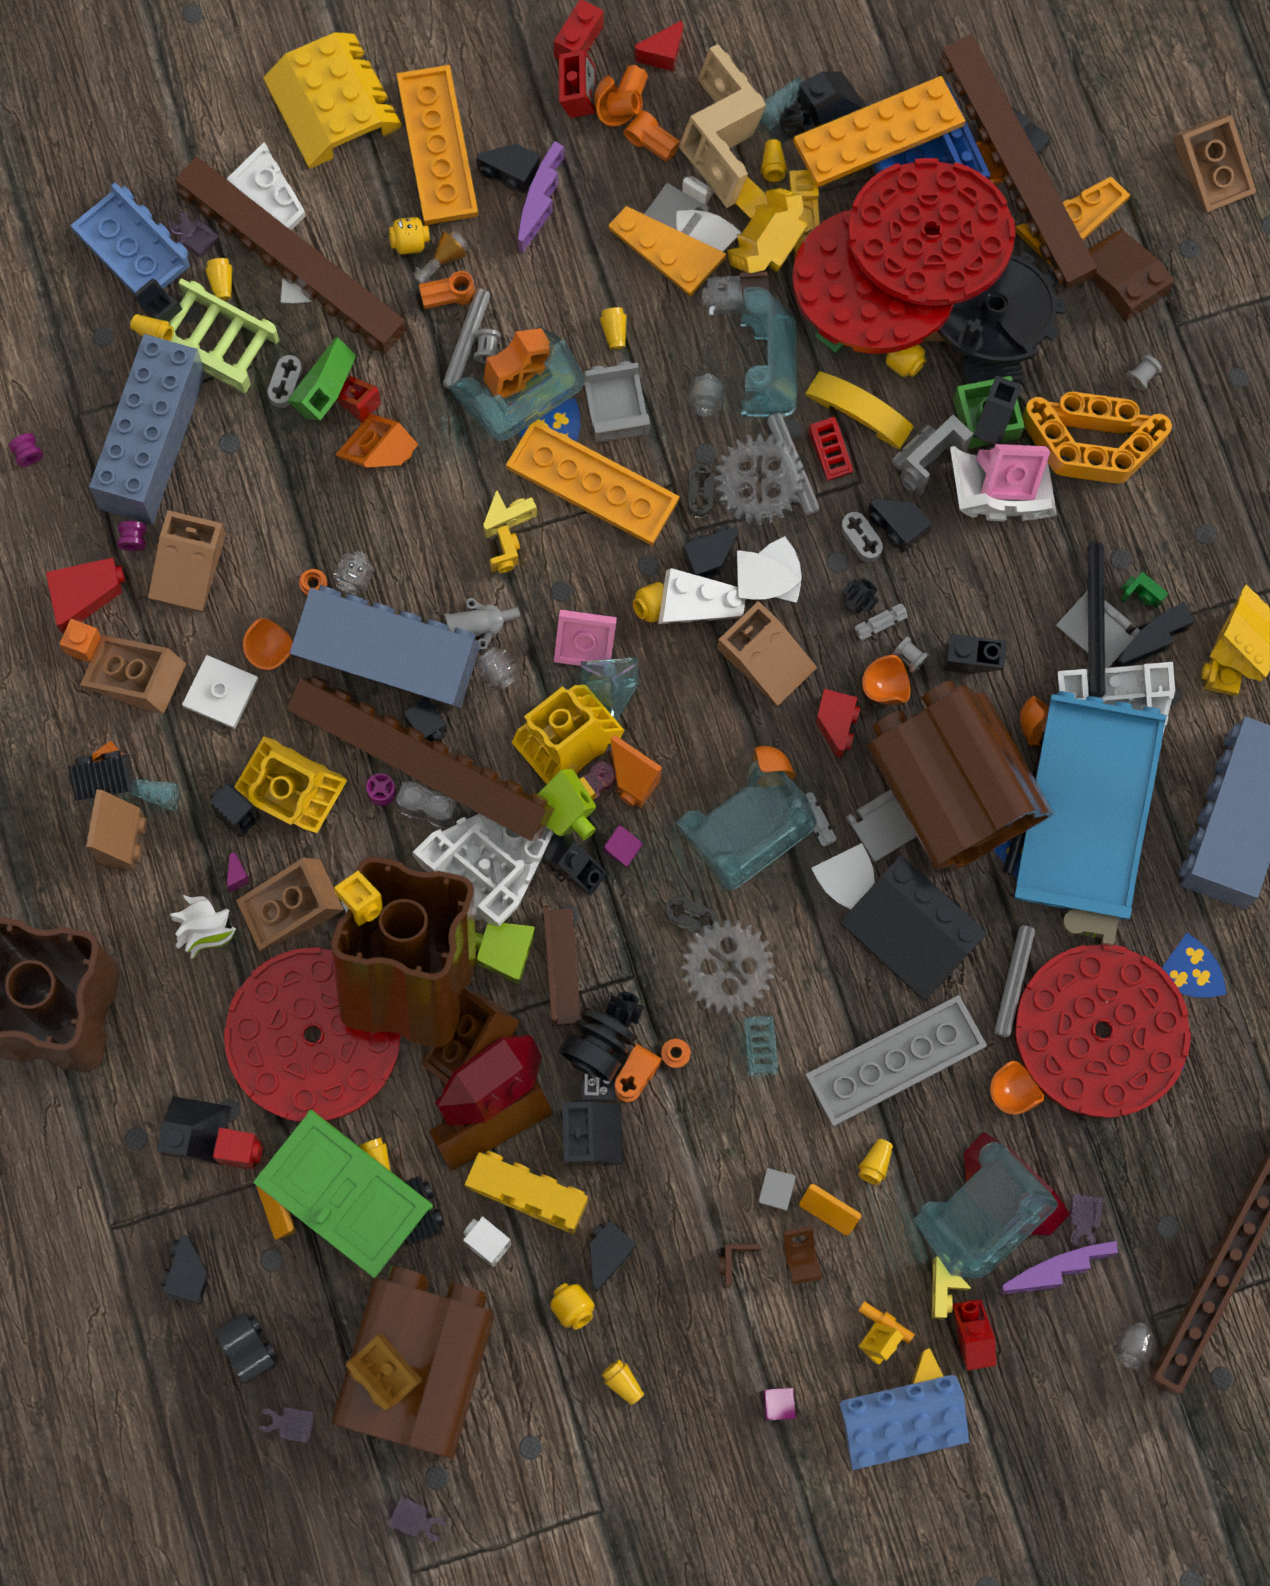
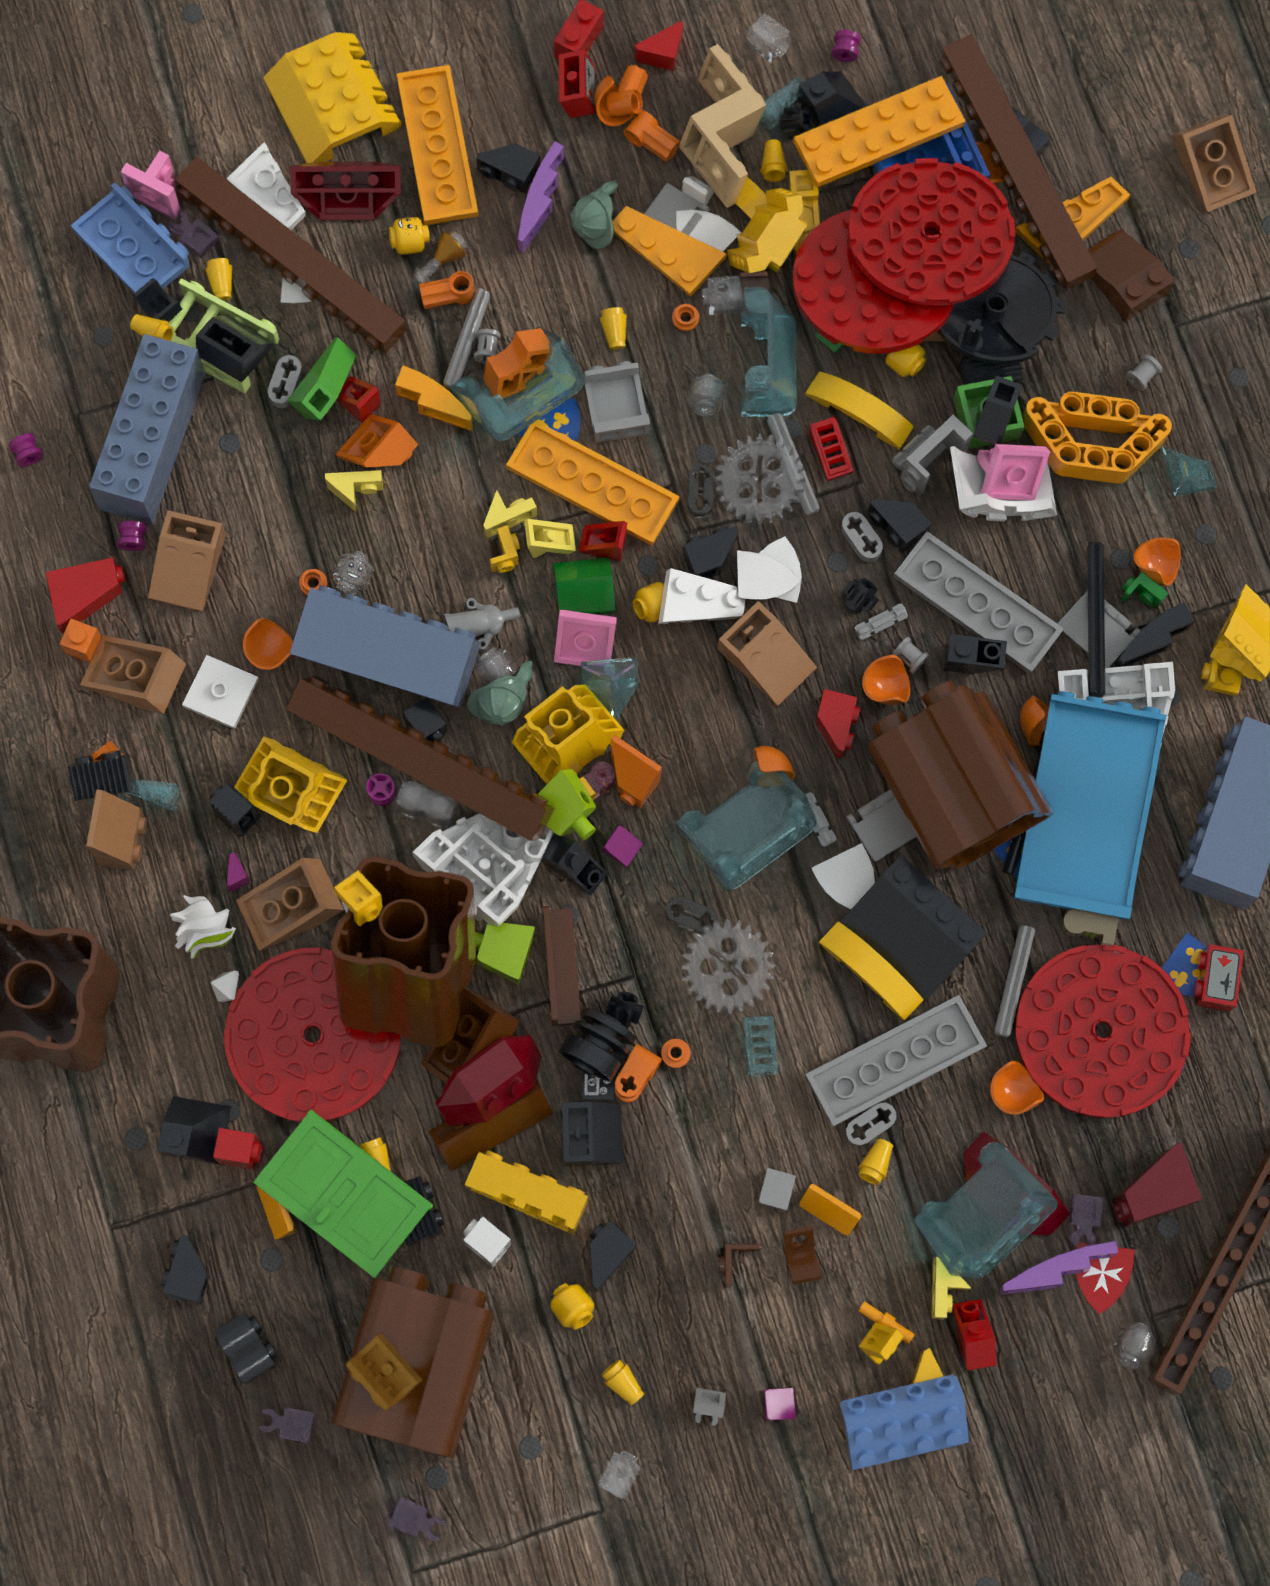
(154, 186): none -> bright pink bracket
(225, 986): none -> white slope
(231, 346): none -> black slope
(345, 188): none -> dark red wedge
(346, 484): none -> light yellow slope
(432, 398): none -> light orange slope
(502, 698): none -> sand green piece
(549, 537): none -> light yellow slope
(585, 586): none -> green slope
(593, 216): none -> sand green piece
(604, 540): none -> red slope
(620, 1474): none -> clear brick
(685, 310): none -> orange plate
(709, 1403): none -> light grey tile
(768, 38): none -> clear brick
(846, 46): none -> magenta wheel
(866, 1118): none -> light grey beam
(872, 969): none -> yellow slope
(978, 601): none -> light grey plate
(1106, 1278): none -> red sticker
(1159, 559): none -> orange helmet
(1159, 1189): none -> dark red slope
(1188, 473): none -> clear light blue slope
(1218, 977): none -> brick

